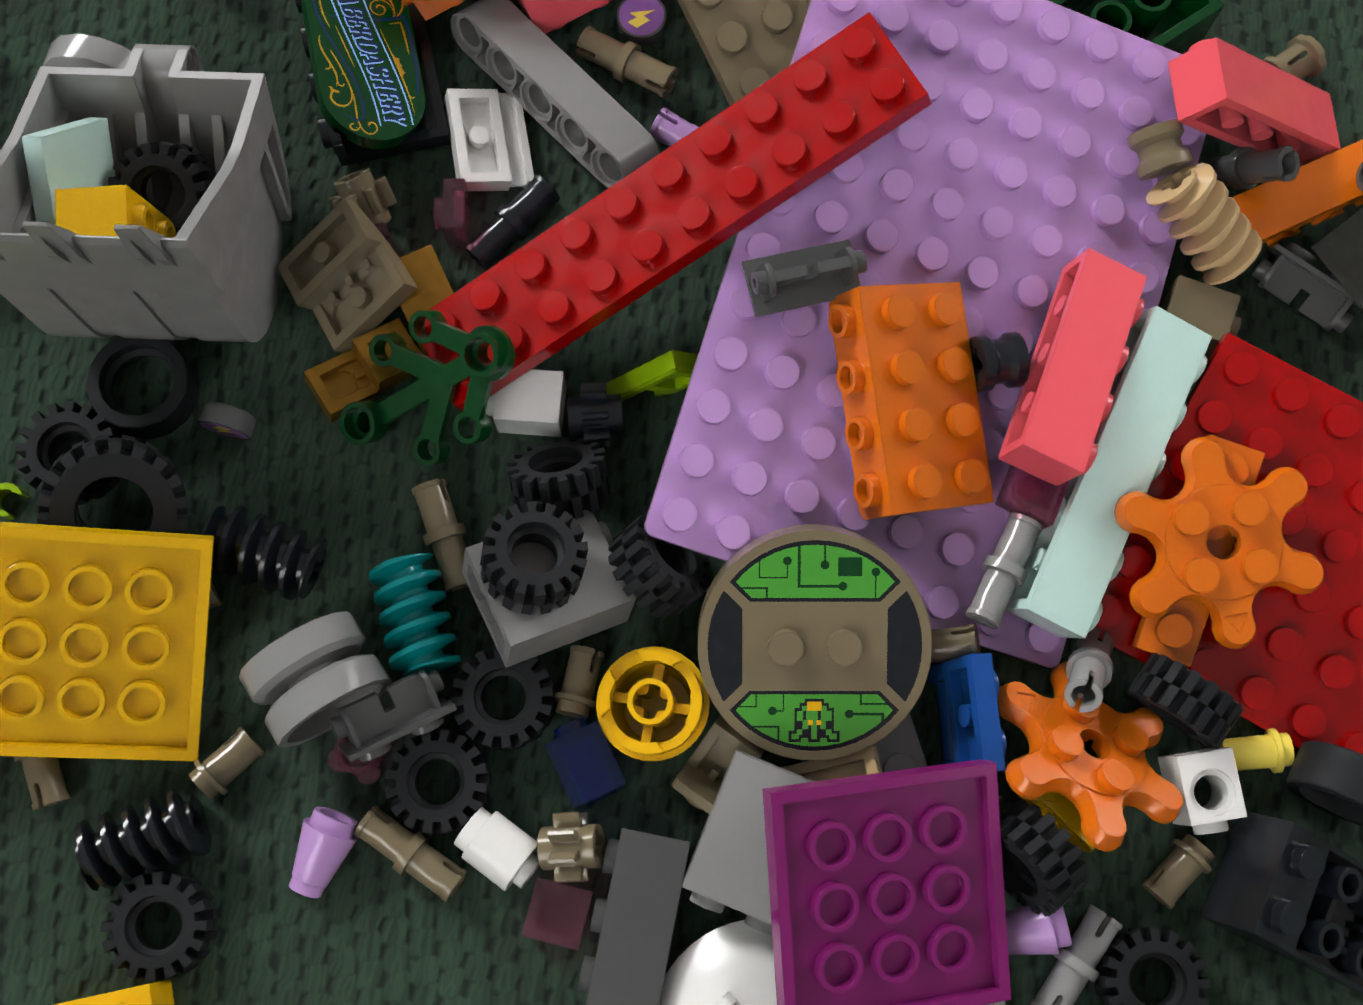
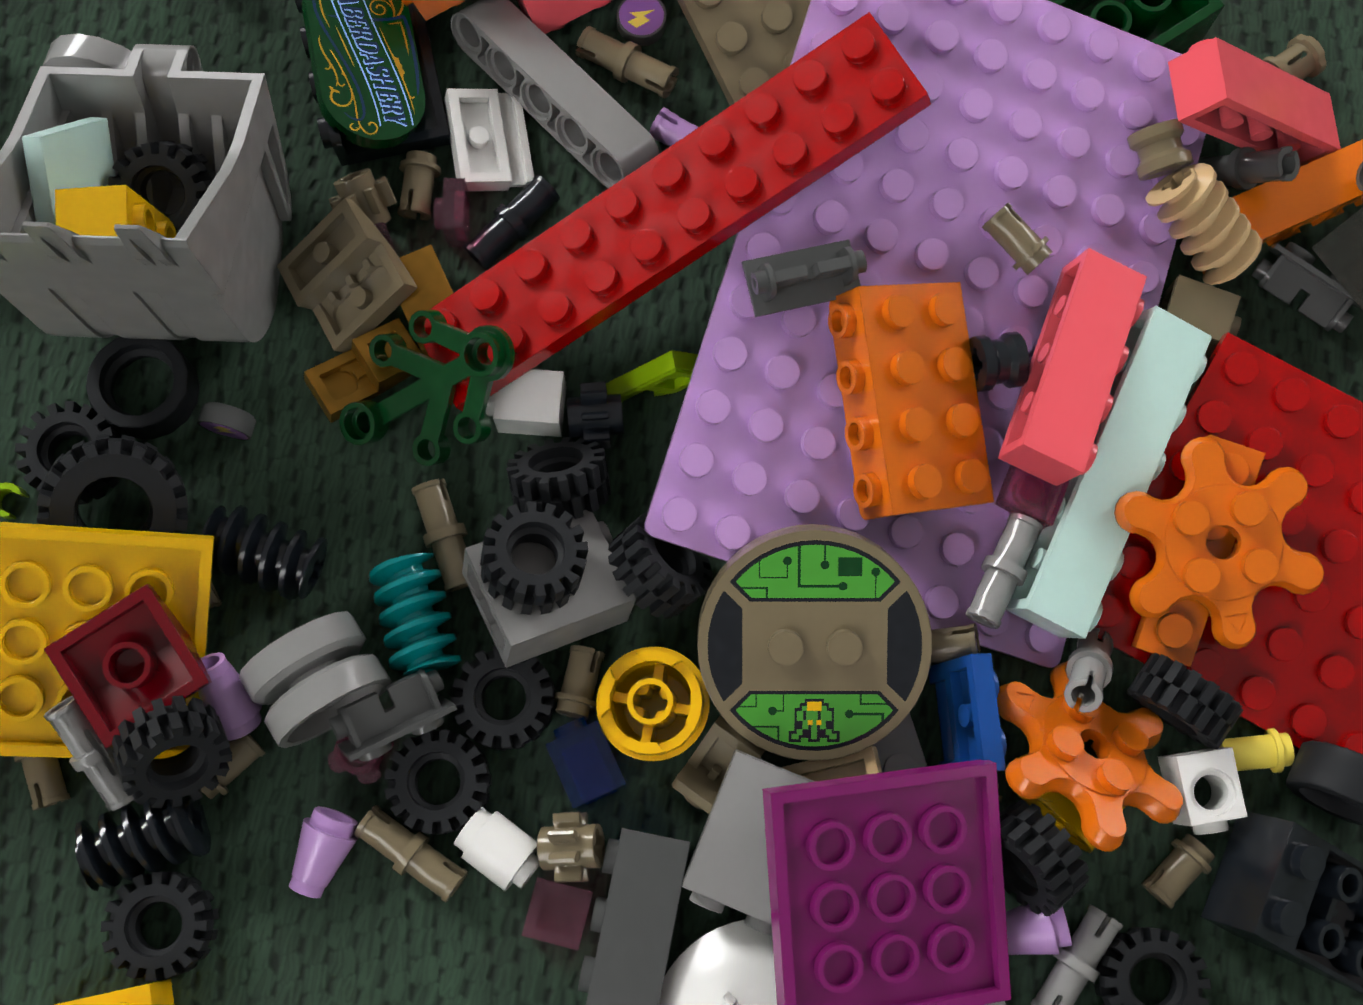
(88, 752): none -> light grey pin
(127, 660): none -> dark red slope
(160, 731): none -> black tyre
(229, 697): none -> lavender cone
(418, 183): none -> dark tan pin
(1017, 239): none -> dark tan pin

